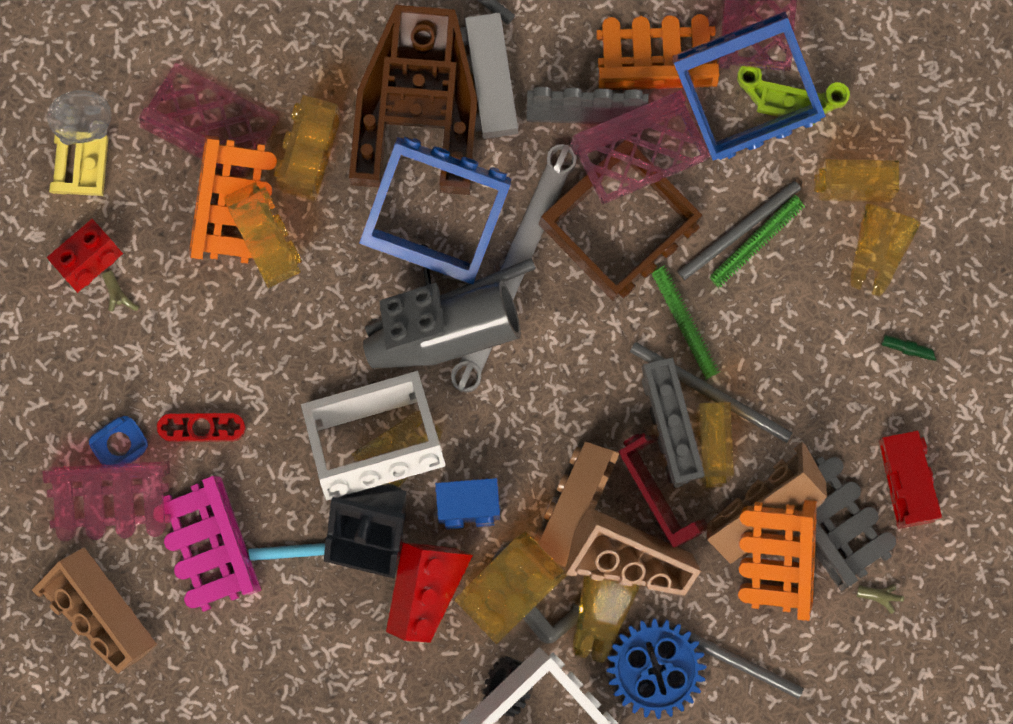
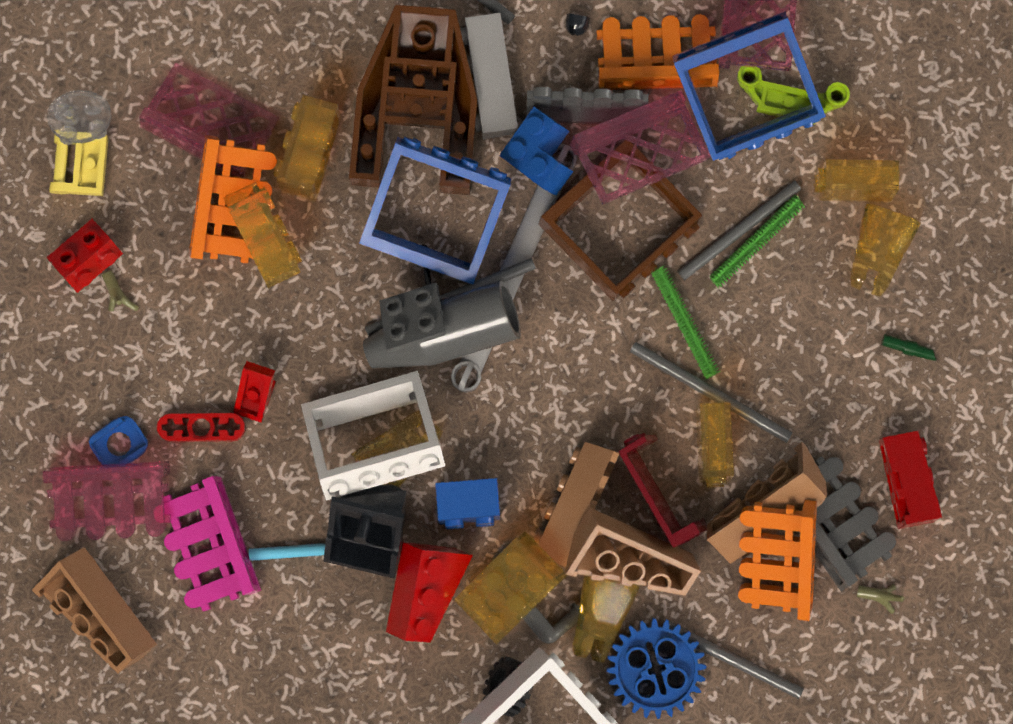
(254, 391): none -> red slope
(532, 151): none -> blue brick
(577, 24): none -> black hinge
(673, 422): dark grey fence -> none

